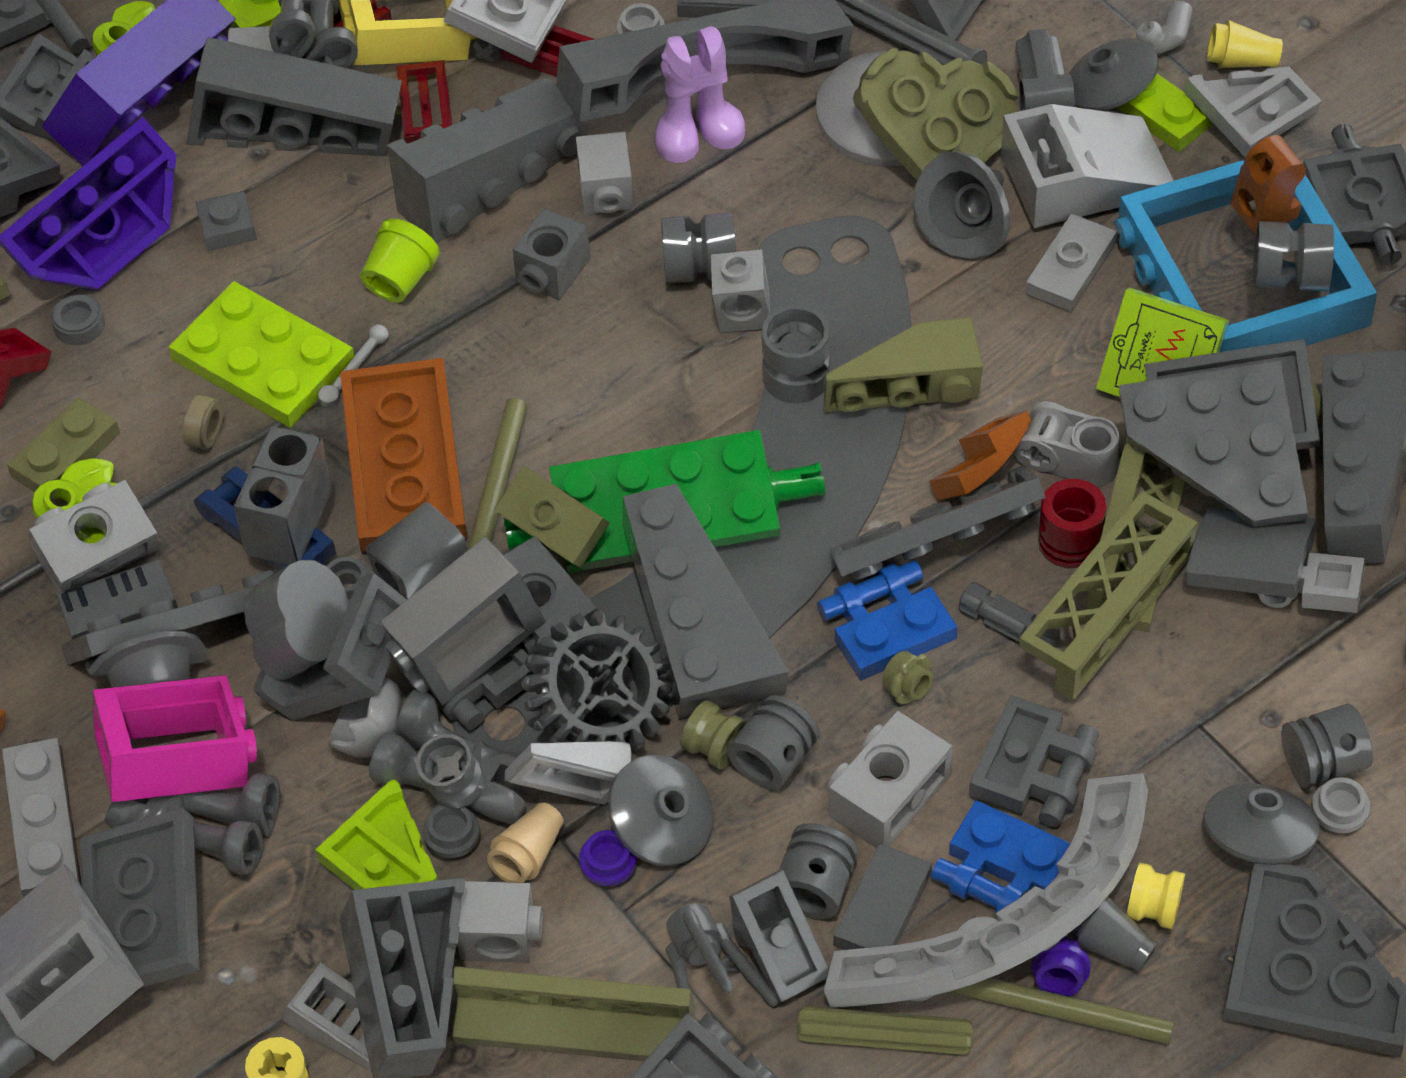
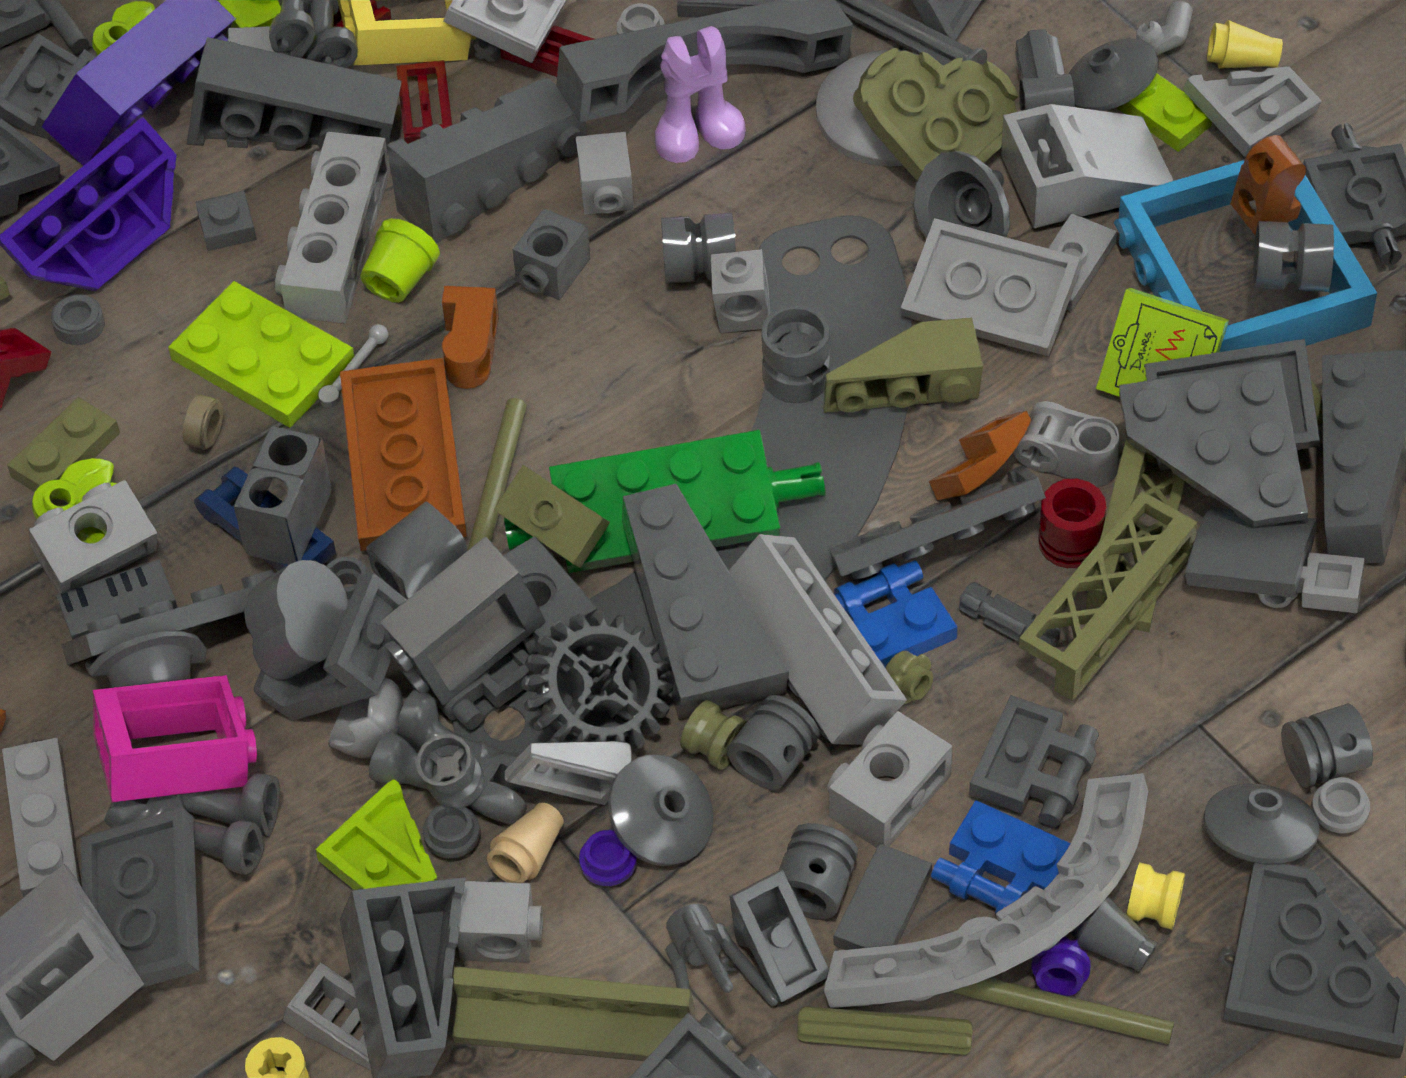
(334, 227): none -> light grey brick
(470, 344): none -> dark orange leg
(816, 640): none -> light grey brick
(1004, 284): none -> light grey plate

